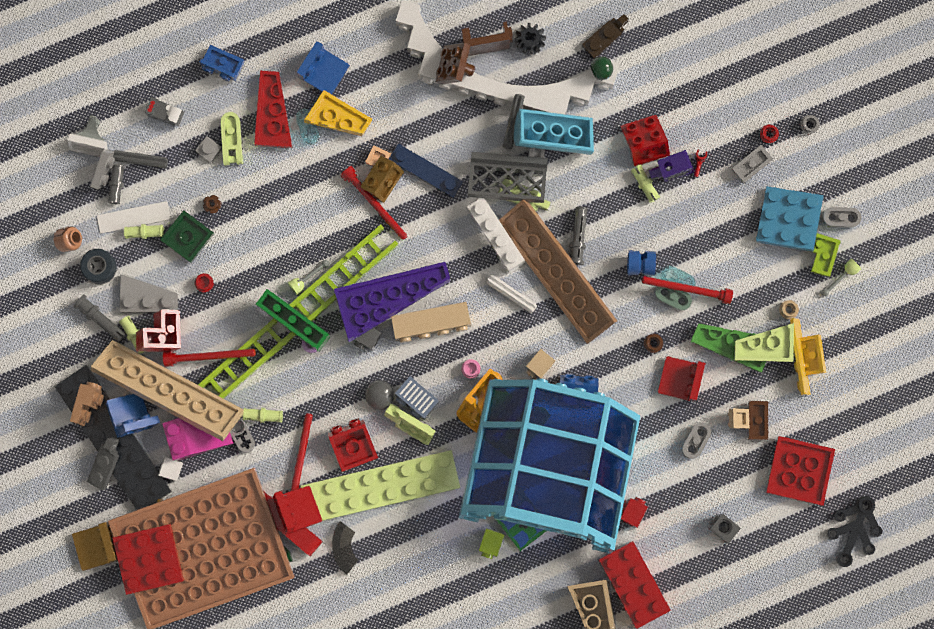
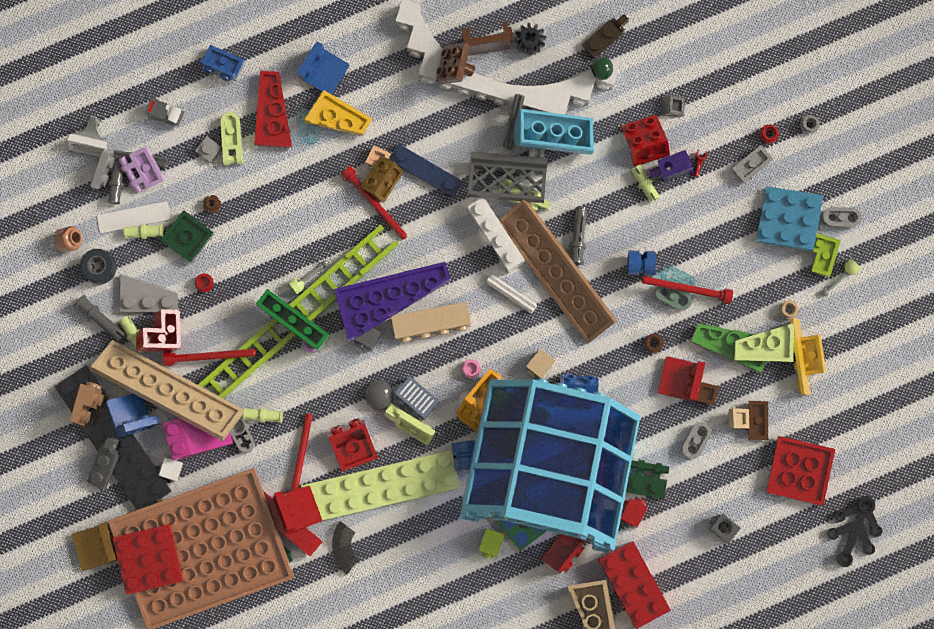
(146, 167): none -> lavender plate
(463, 452): none -> blue wheel
(562, 552): none -> red bracket
(647, 485): none -> dark green plate
(672, 106): none -> dark grey slope
(707, 393): none -> reddish brown plate

